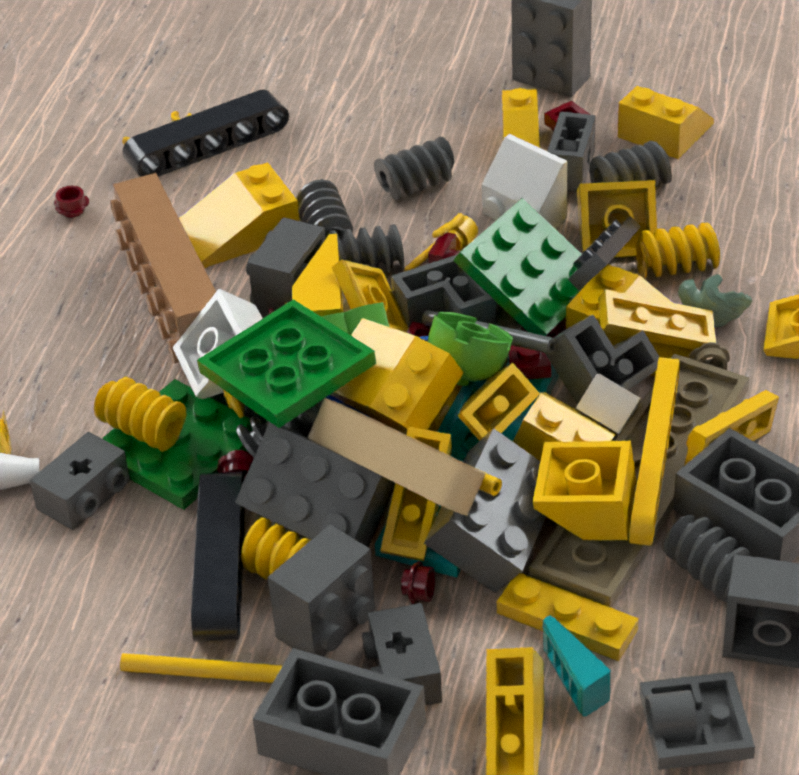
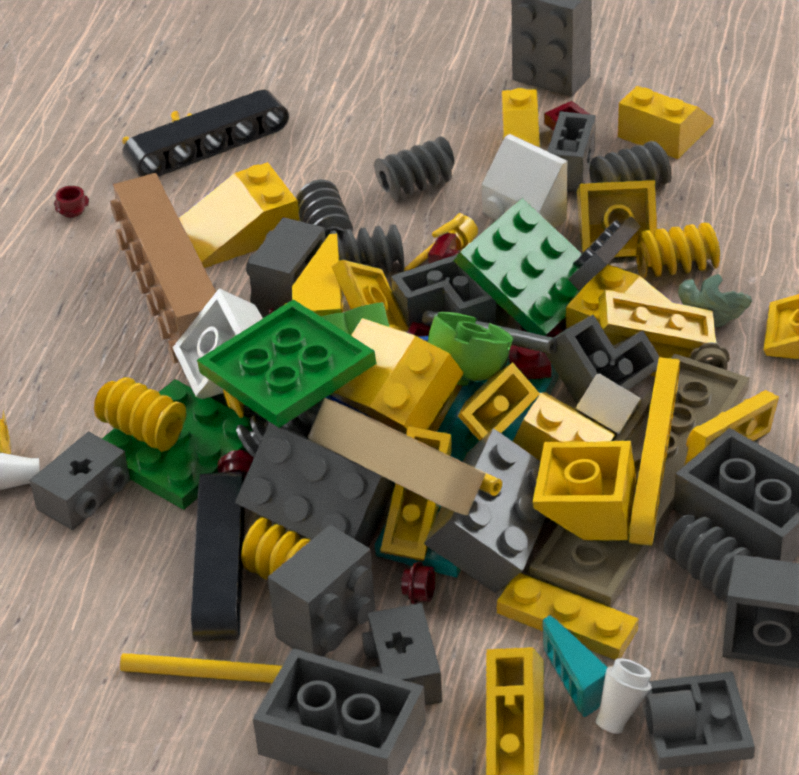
(622, 693): none -> white cone

